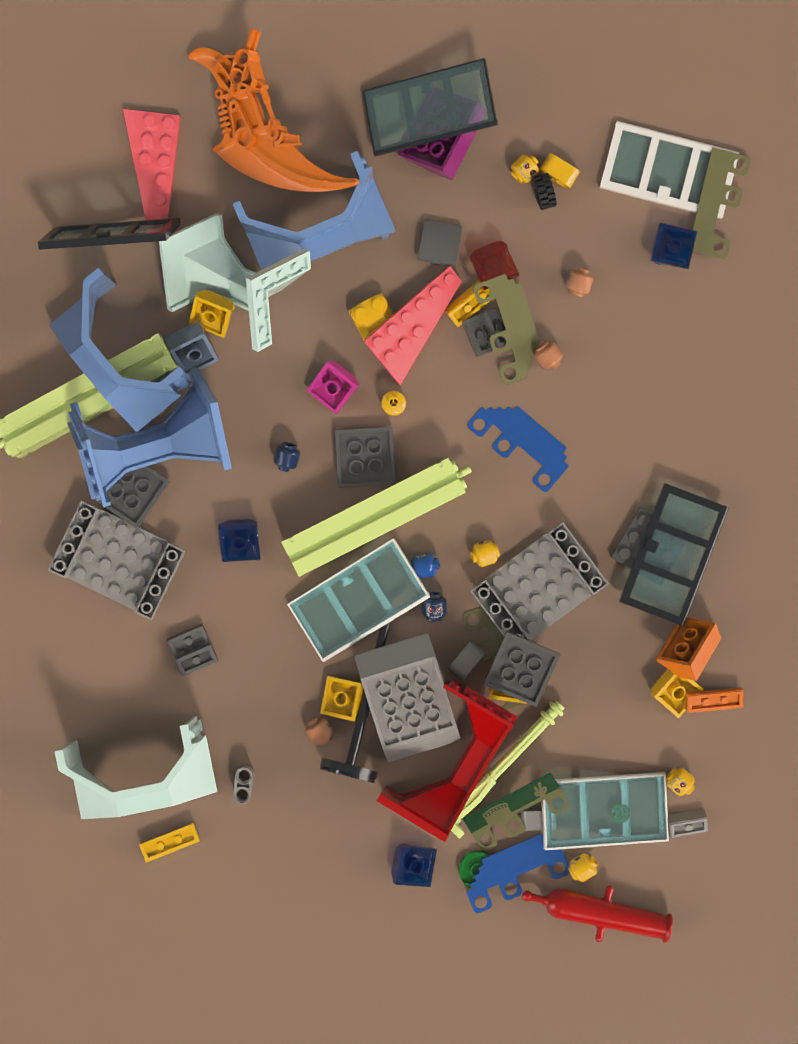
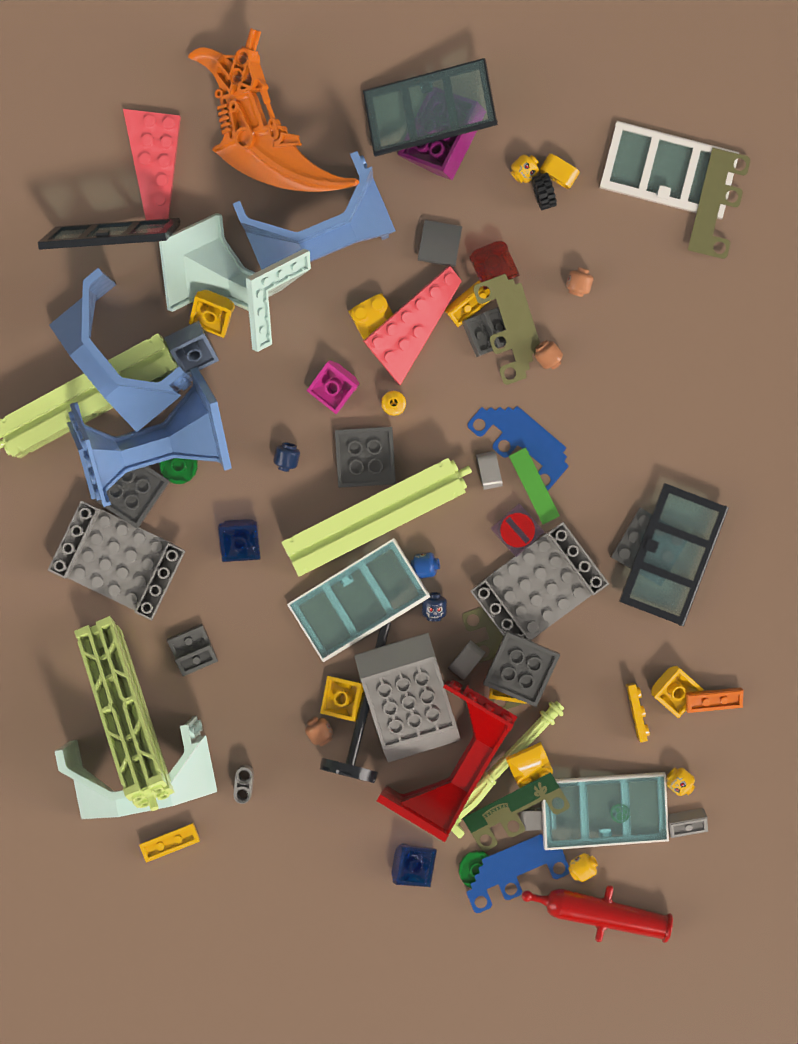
(124, 714): none -> yellowish green piece
(185, 469): none -> green tile
(484, 553): yellow head -> none
(489, 470): none -> light grey beam
(517, 530): none -> piece
(529, 764): none -> yellow slope
(534, 486): none -> bright green tile
(638, 712): none -> yellow plate
(673, 246): clear blue slope -> none
(690, 648): orange slope -> none

